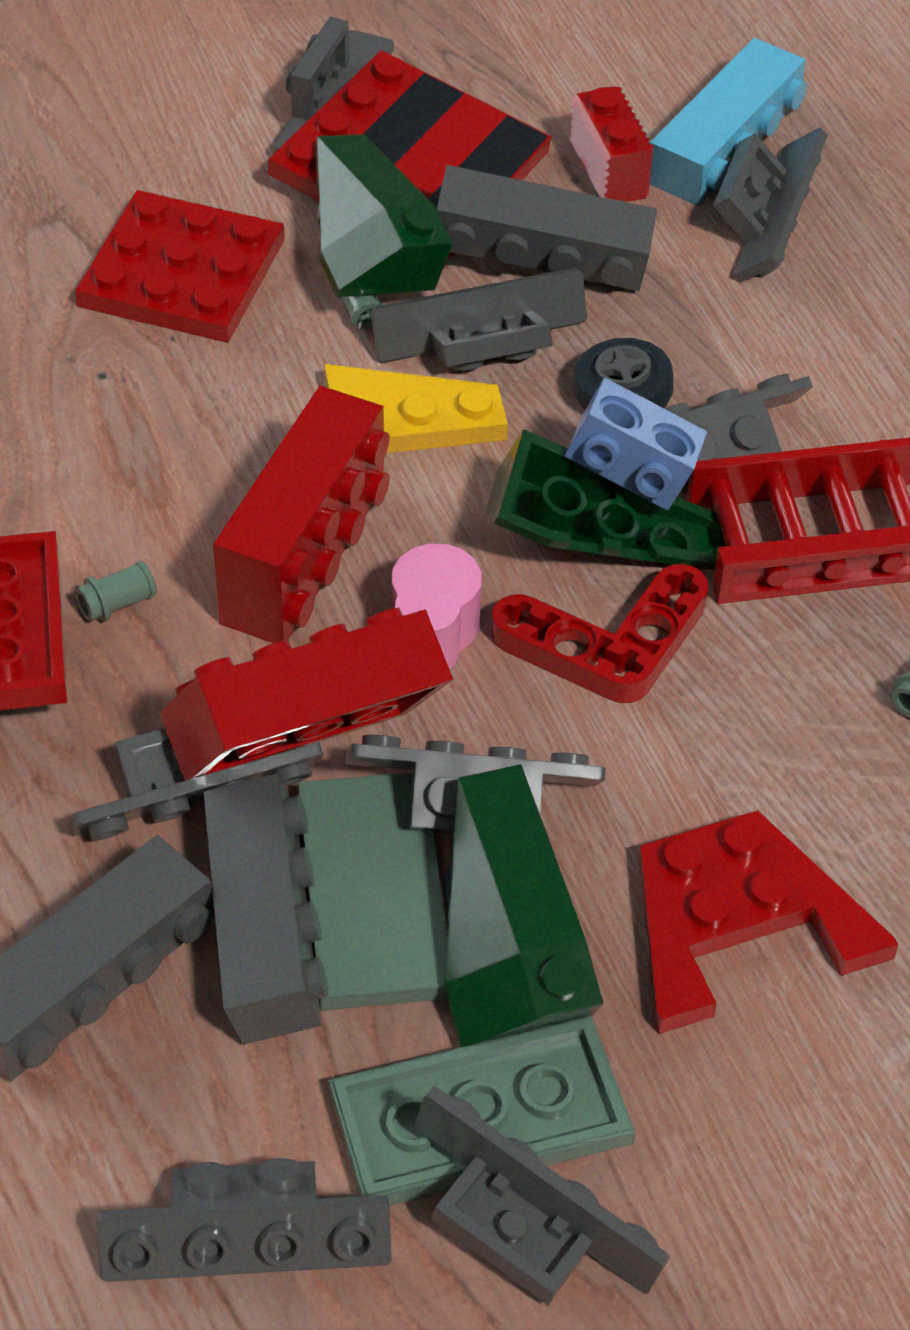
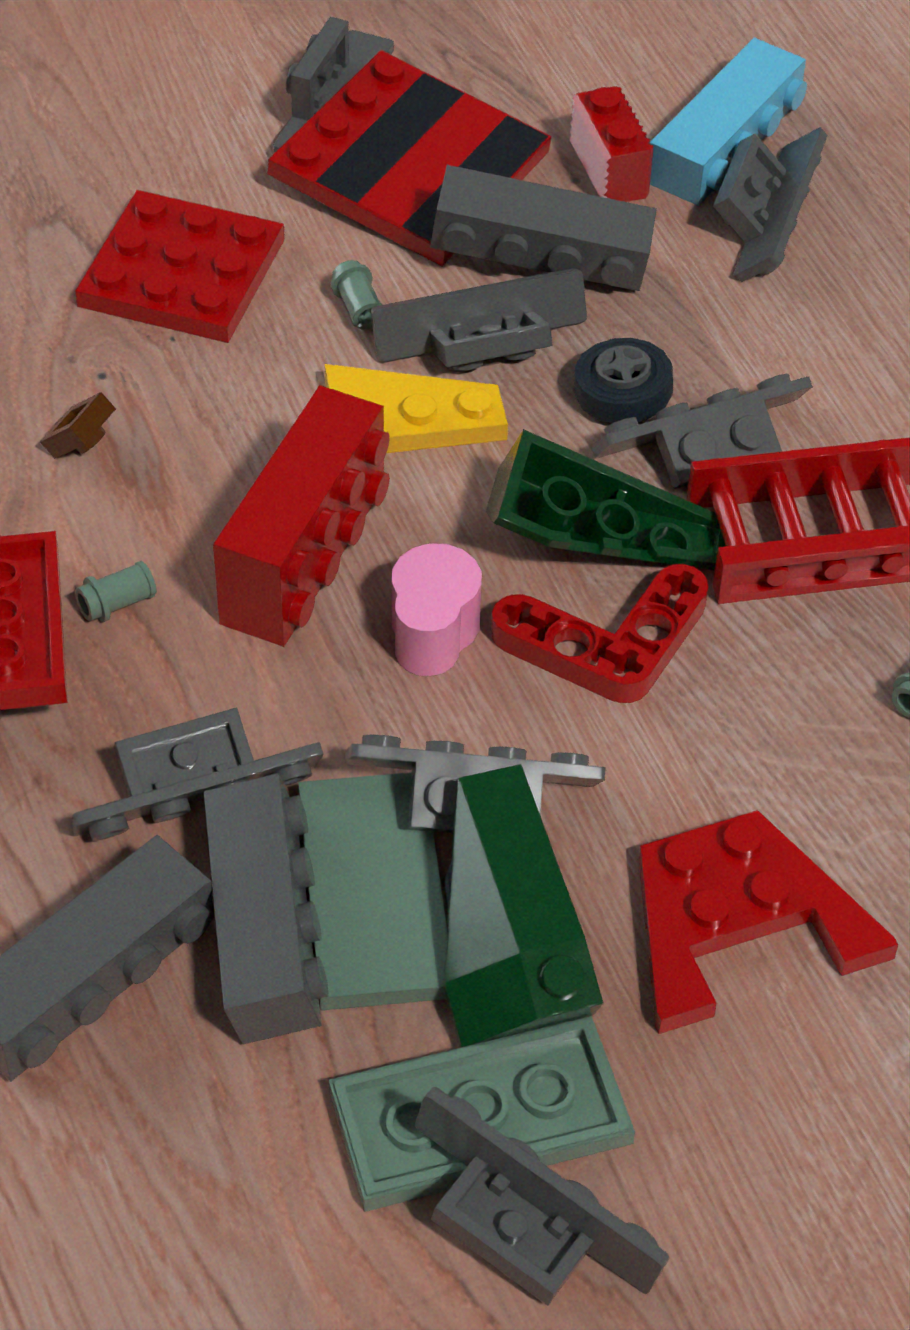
(79, 427): none -> reddish brown plate
(244, 1224): dark grey bracket -> none
(304, 692): red brick -> none
(374, 222): dark green wedge -> none
(636, 444): medium blue brick -> none

